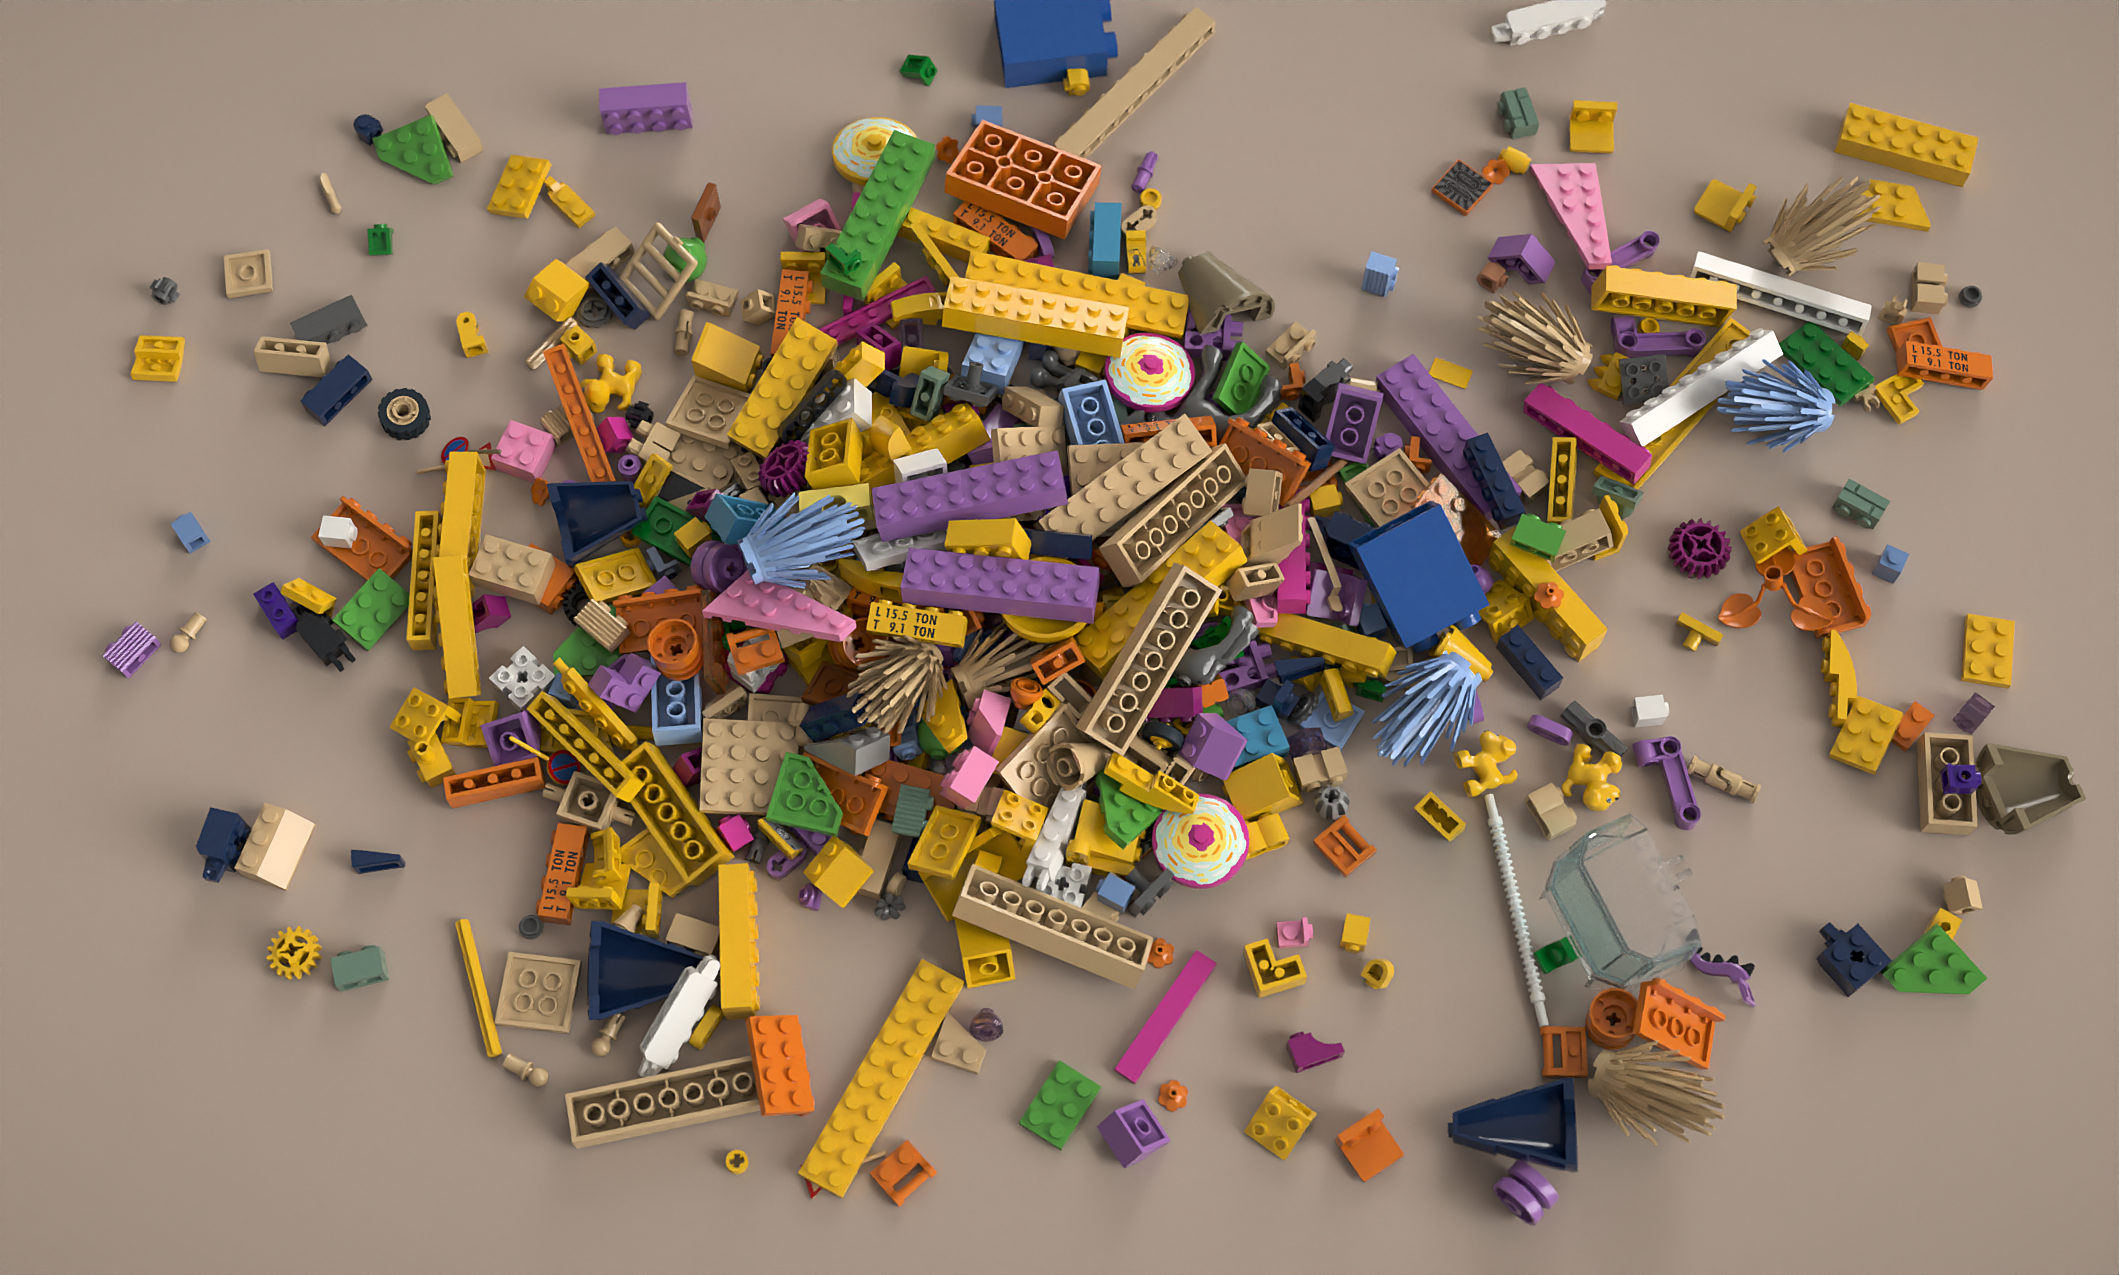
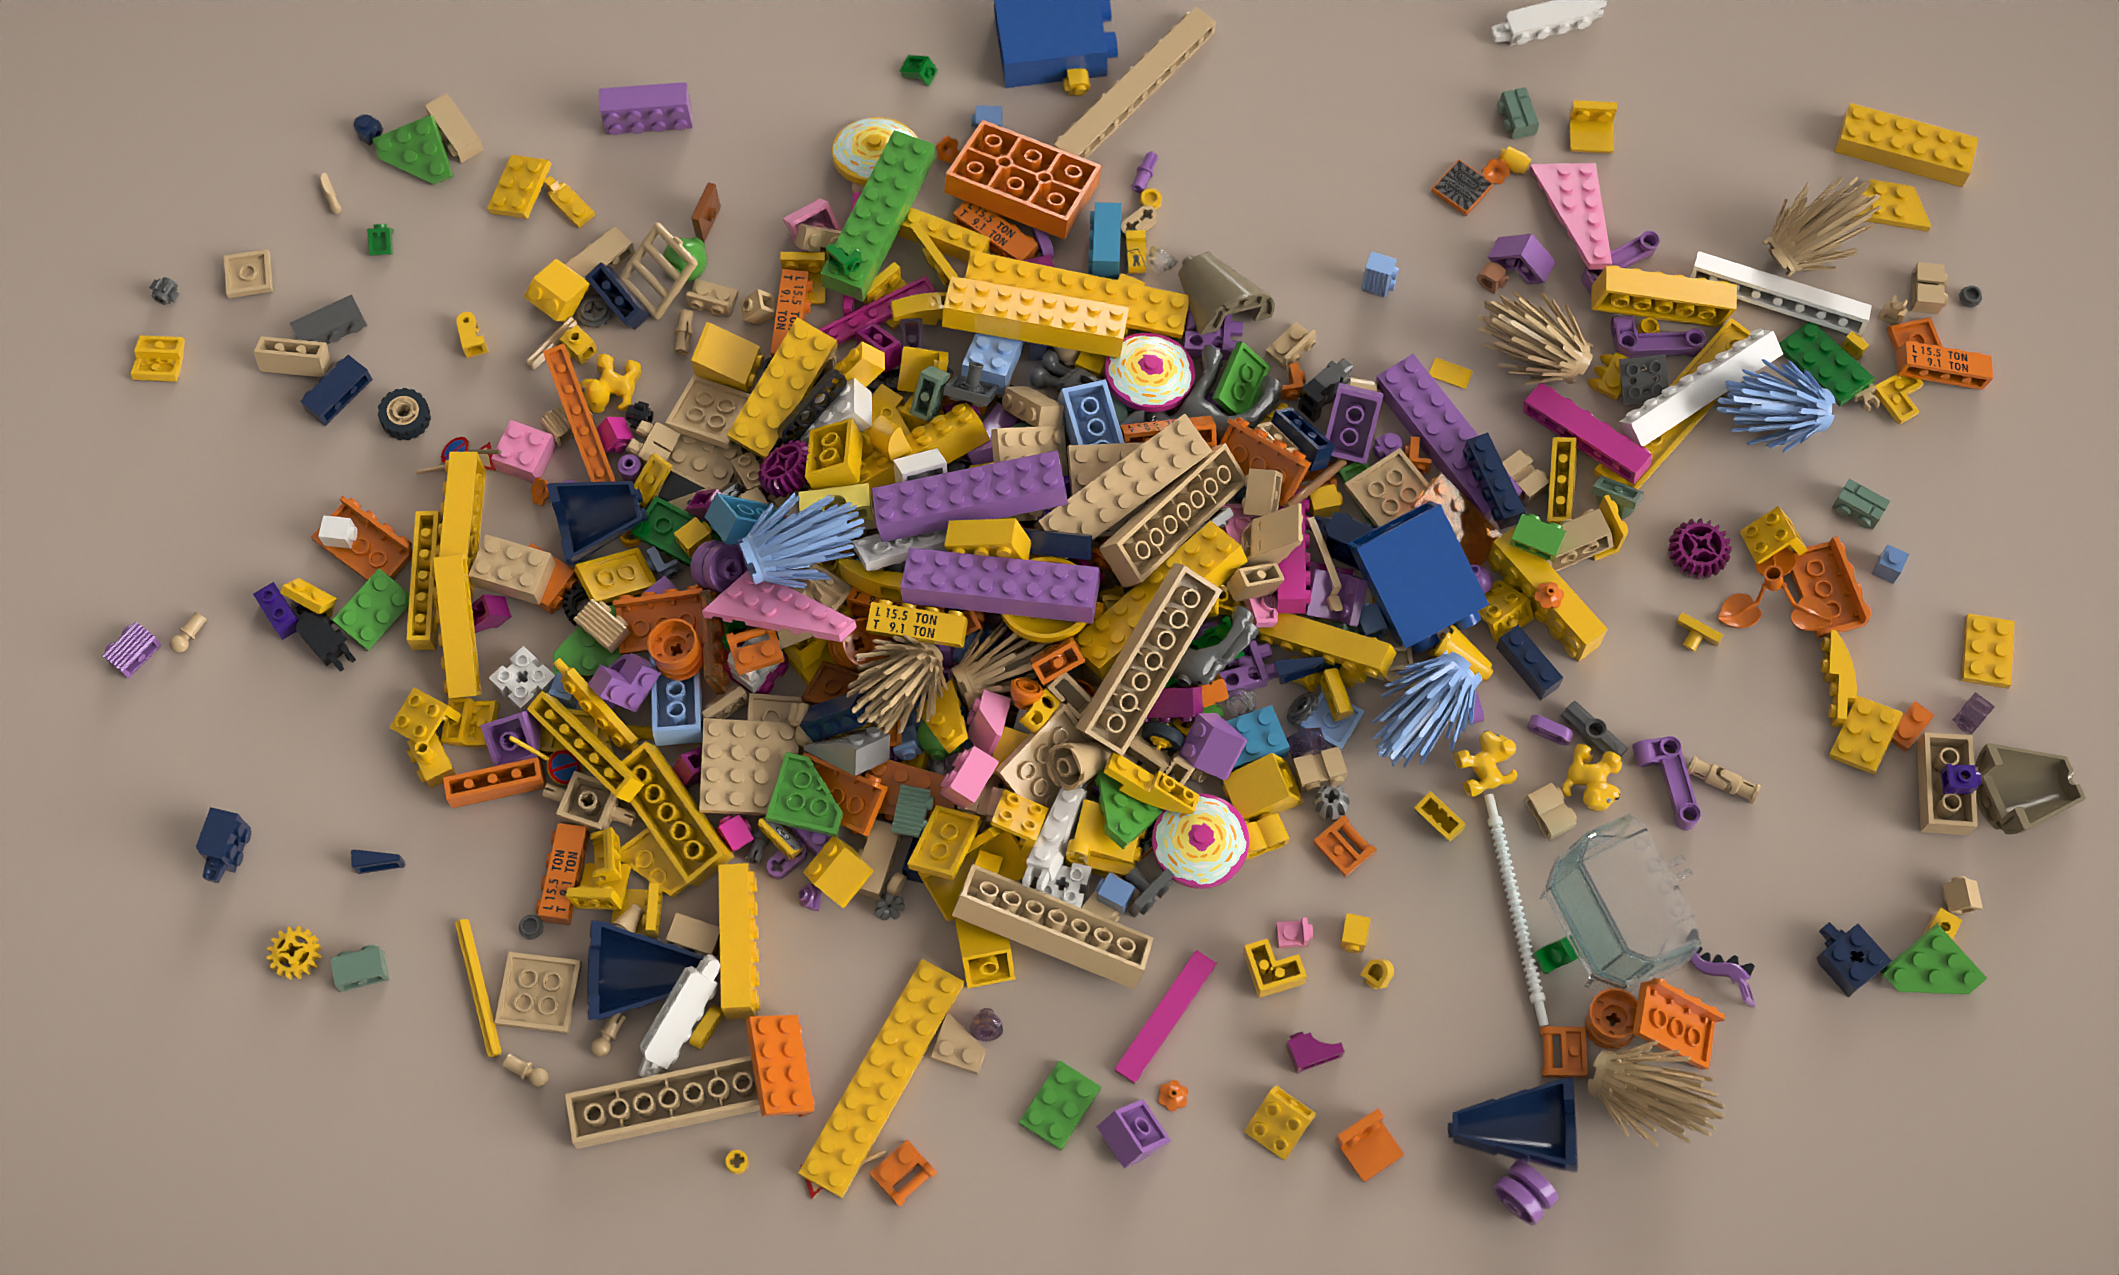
(190, 532): medium blue brick -> none
(274, 846): slope -> none
(898, 389): dark blue brick -> none
(1162, 958): orange plant -> none
(1279, 697): dark blue brick -> none
(1371, 689): green bracket -> none
(1649, 711): white brick -> none
(1725, 204): yellow bracket -> none

